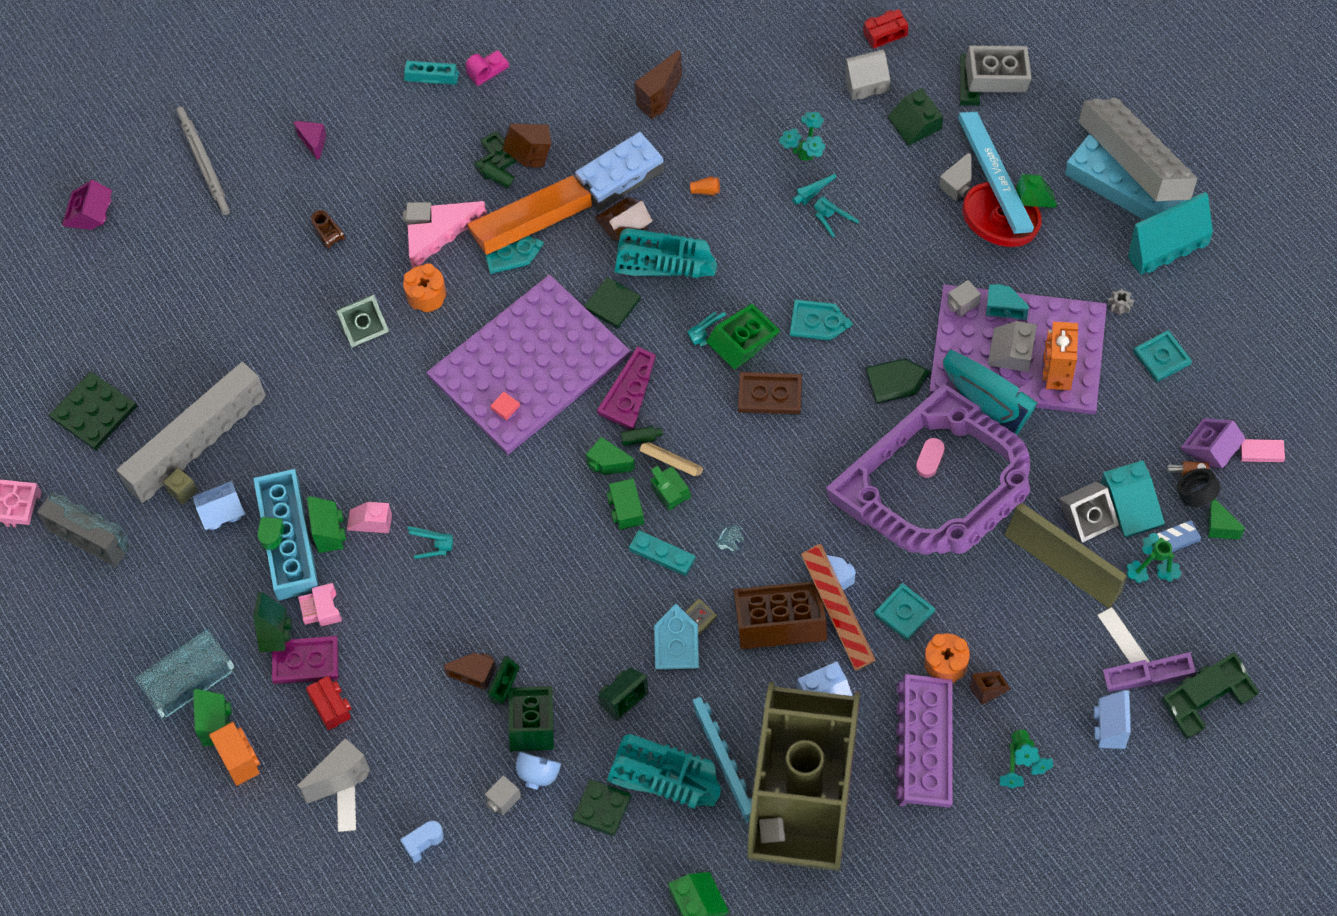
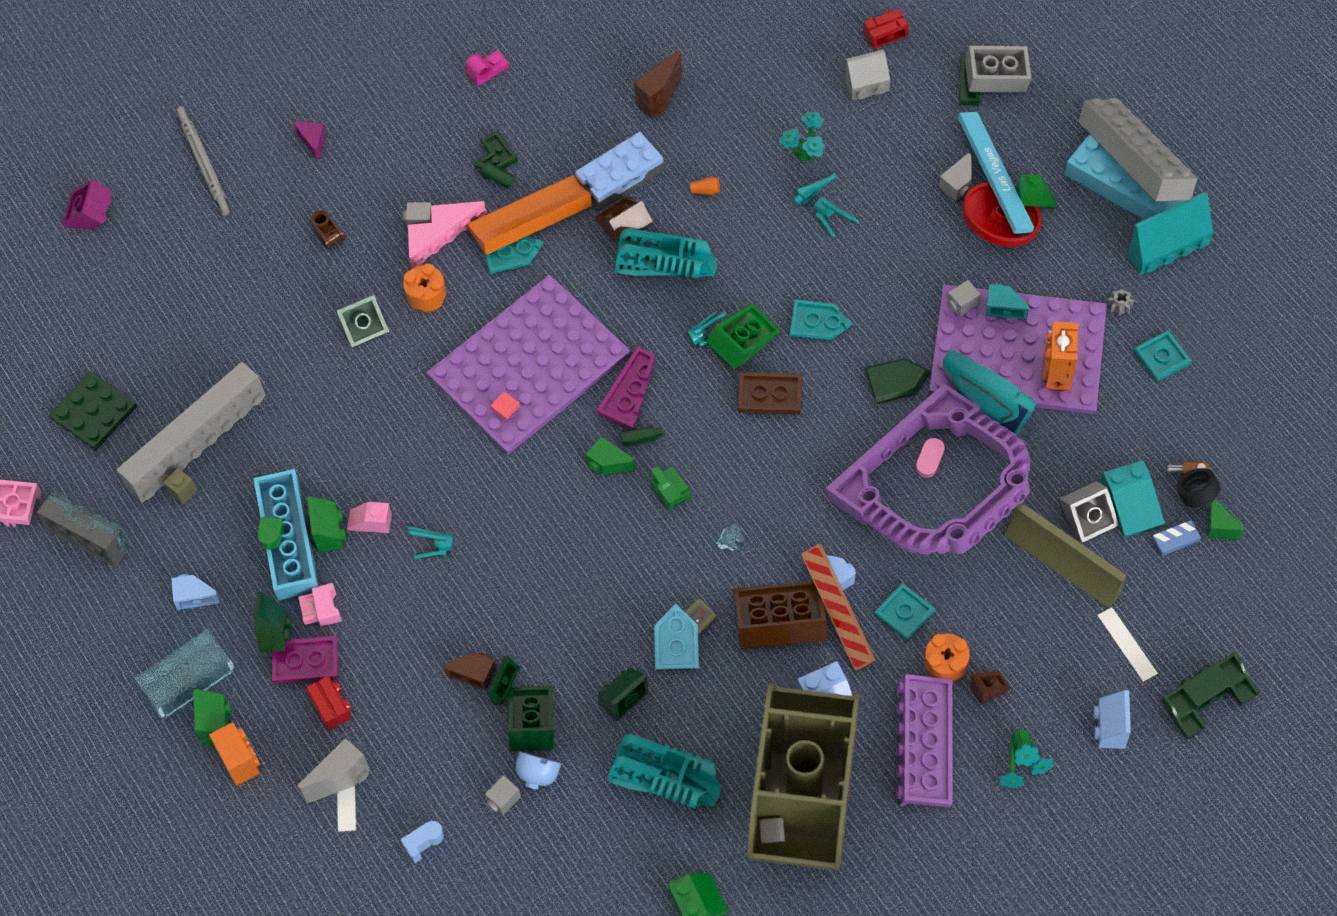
(192, 592): none -> light blue slope
(218, 506): light blue slope -> none
(431, 72): teal piece -> none
(528, 144): reddish brown slope -> none
(602, 807): dark green plate -> none
(612, 302): dark green tile -> none
(626, 504): green brick -> none
(662, 553): teal plate -> none
(671, 459): tan tile -> none
(720, 750): medium azure plate -> none
(916, 117): dark green slope -> none
(1012, 346): light grey slope -> none
(1150, 673): medium lavender slope -> none
(1159, 550): teal plant -> none
(1214, 441): medium lavender slope -> none
(1262, 450): bright pink tile -> none

